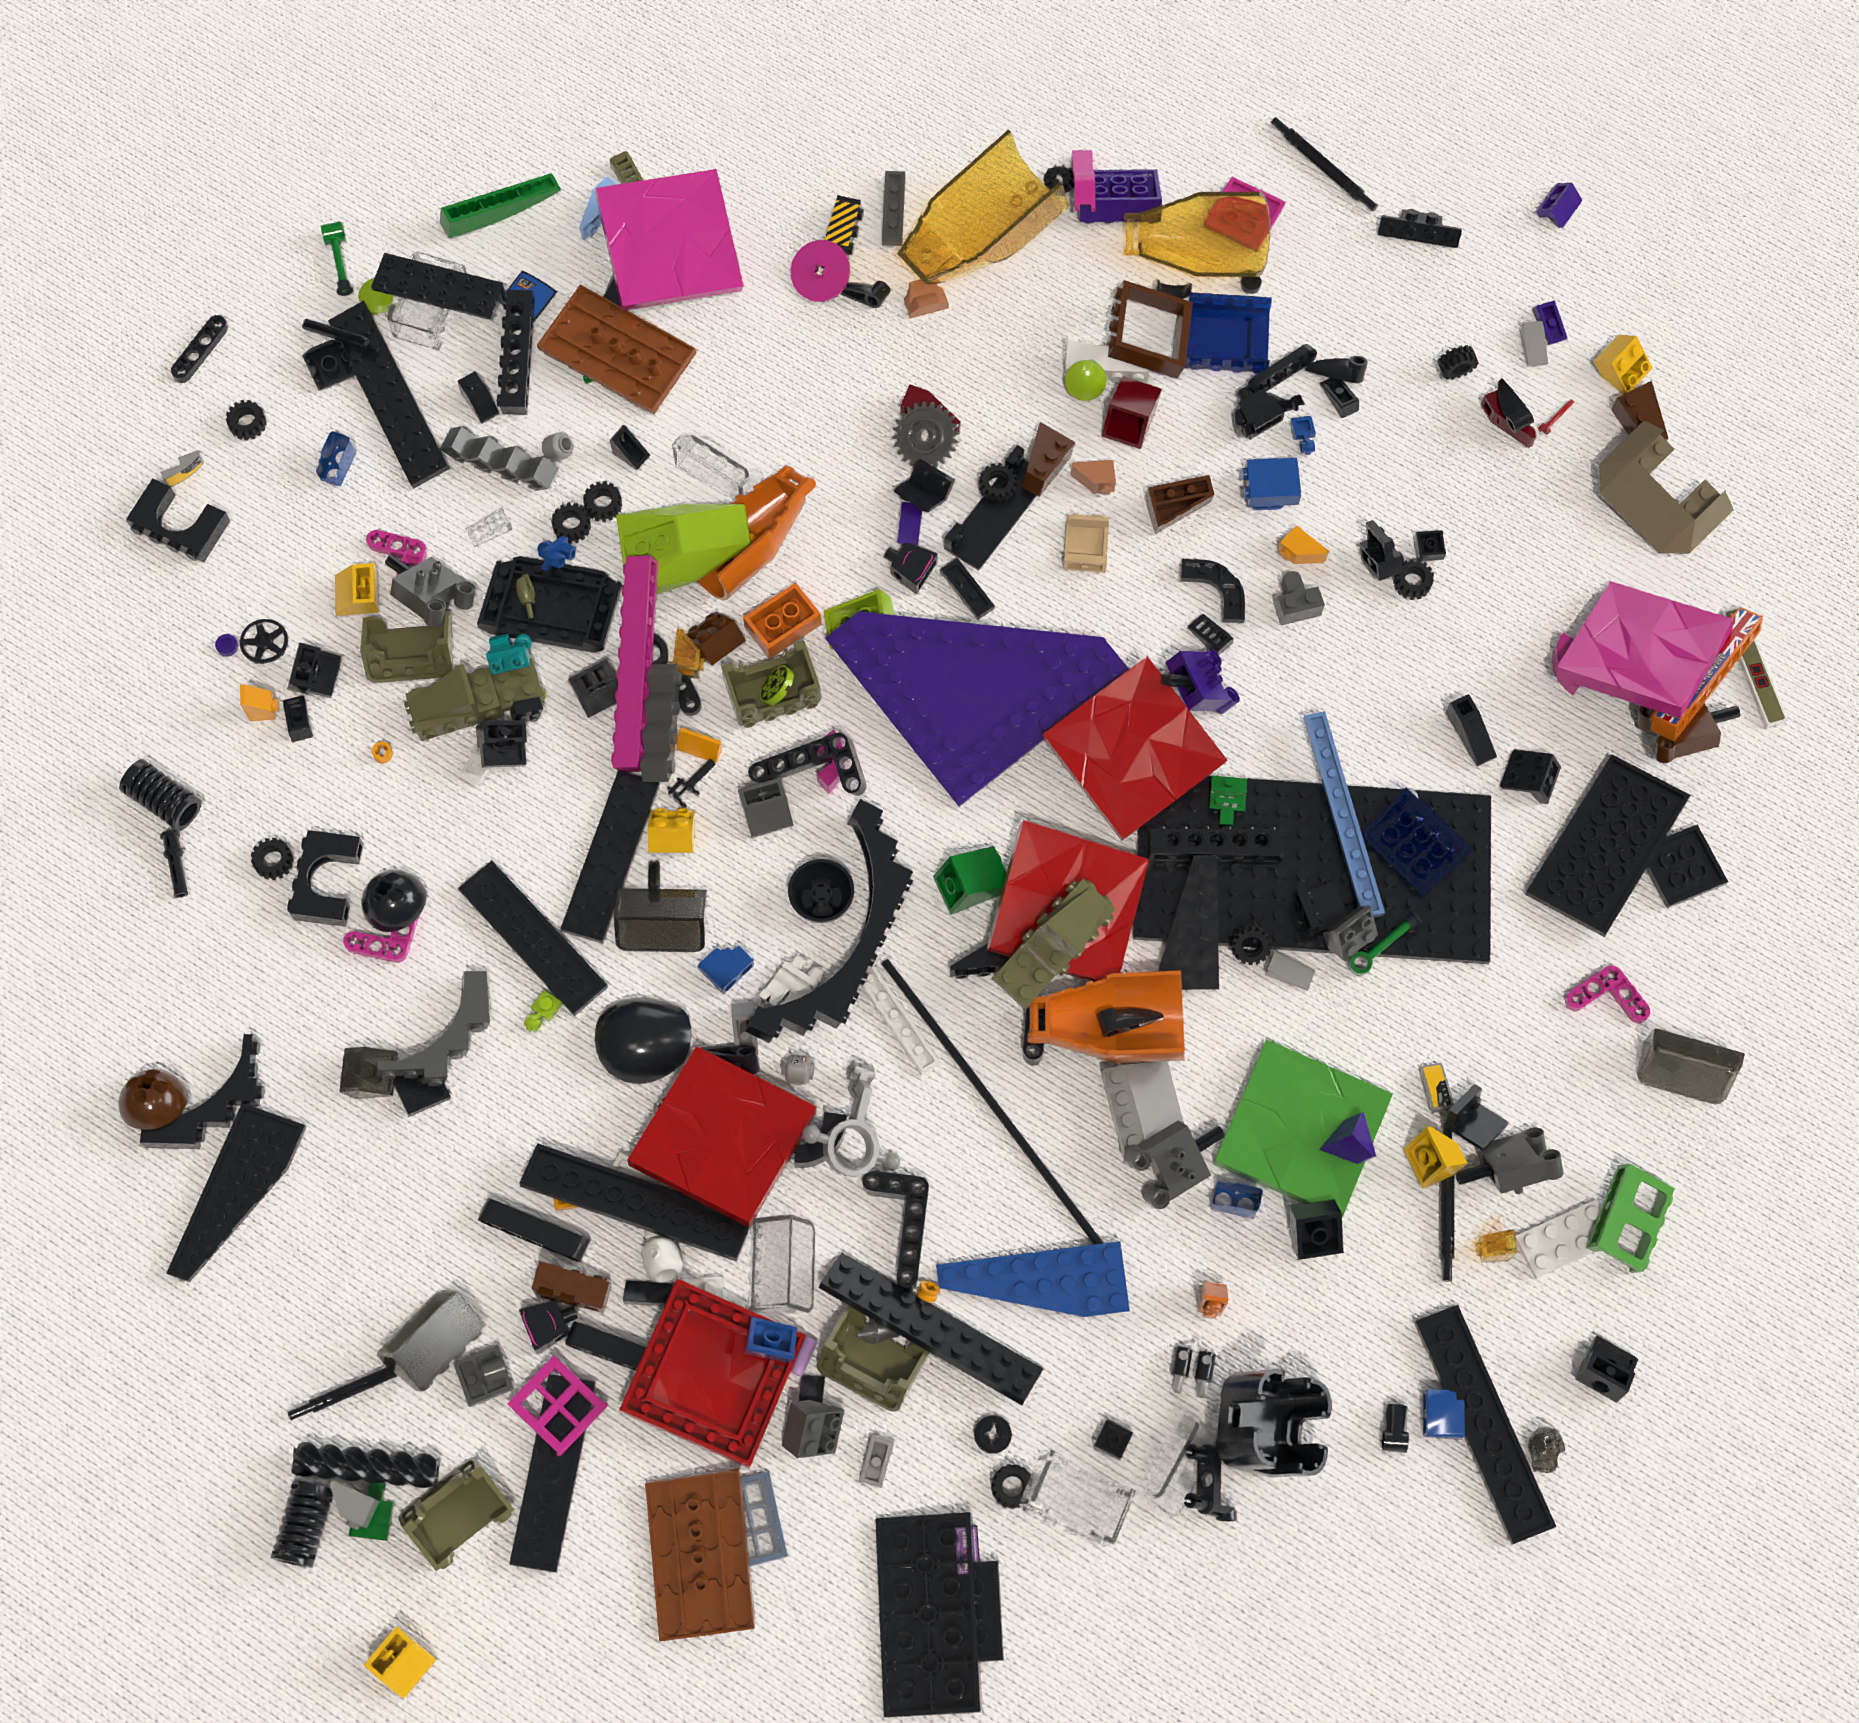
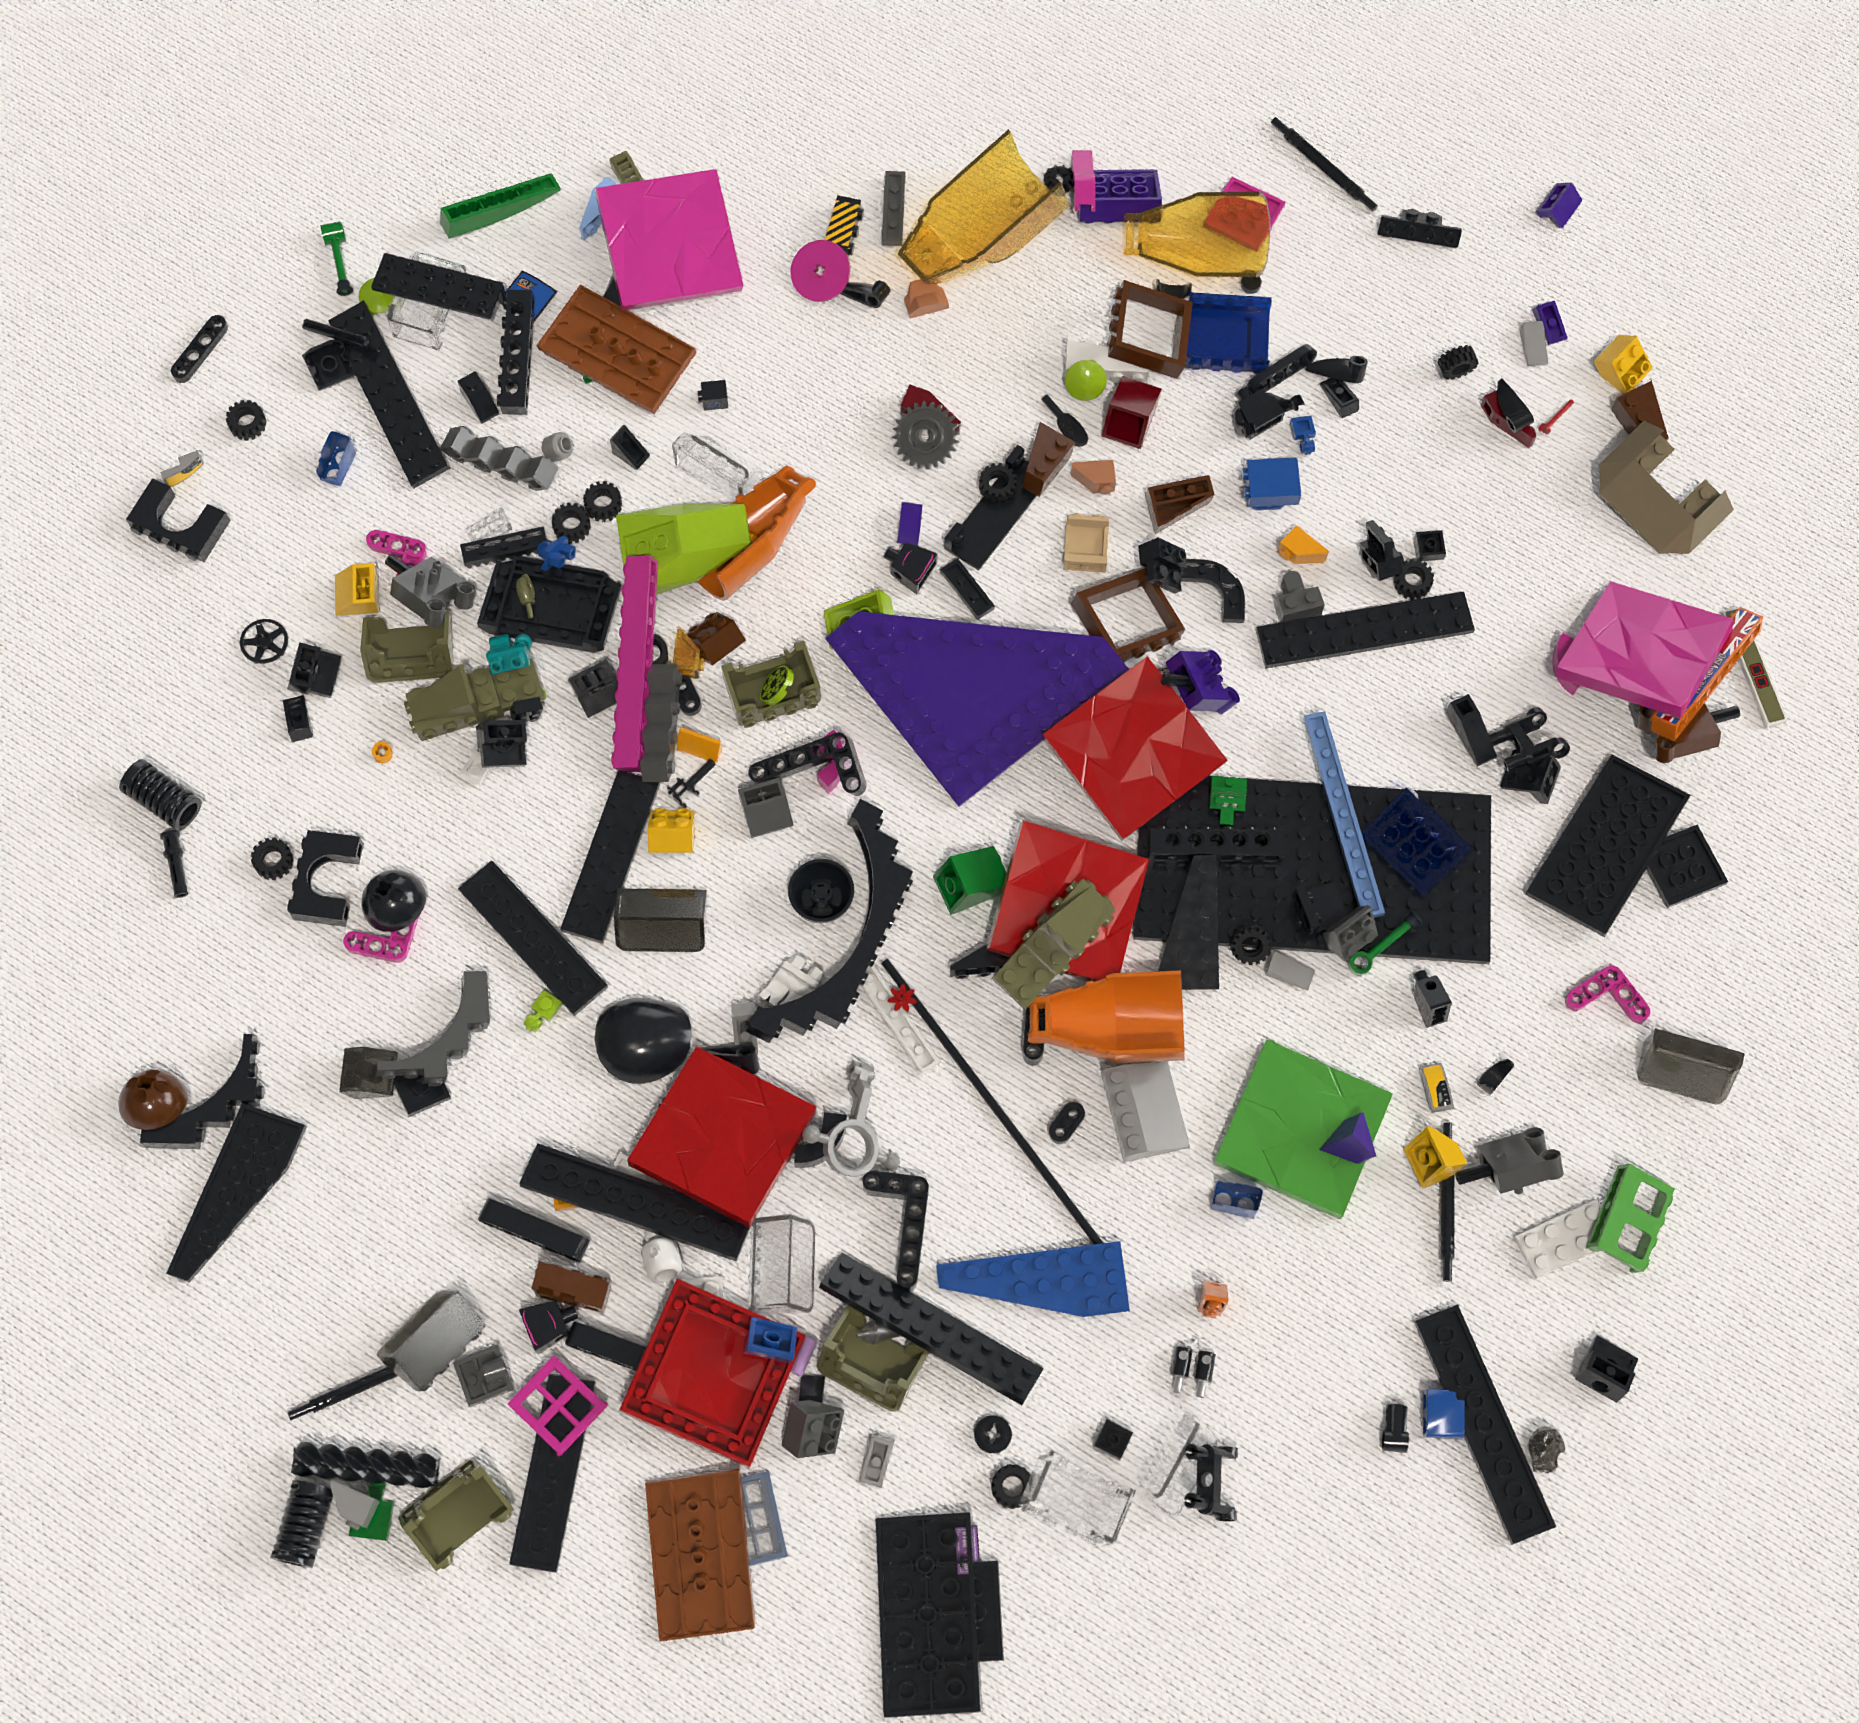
(226, 645): dark purple tile -> none
(258, 703): light orange slope -> none
(400, 1662): yellow slope -> none
(502, 547): none -> black gear
(646, 1293): black slope -> none
(653, 876): black axle -> none
(713, 395): none -> black brick
(725, 967): blue piece -> none
(782, 620): orange brick -> none
(798, 1069): light grey head -> none
(902, 1001): none -> red plant
(926, 487): black bracket -> none
(928, 1291): light orange bush -> none
(1065, 1123): none -> black plate
(1067, 423): none -> black piece
(1084, 599): none -> reddish brown window
(1118, 1021): black piece -> none
(1163, 563): none -> black brick
(1174, 1160): dark grey piece -> none
(1227, 639): black slope -> none
(1264, 1422): black piece -> none
(1316, 1229): black brick -> none
(1364, 630): none -> black plate
(1431, 999): none -> black torso
(1474, 1121): black bracket -> none
(1495, 1075): none -> black helmet
(1496, 1246): clear yellow slope -> none
(1528, 752): none -> black connector

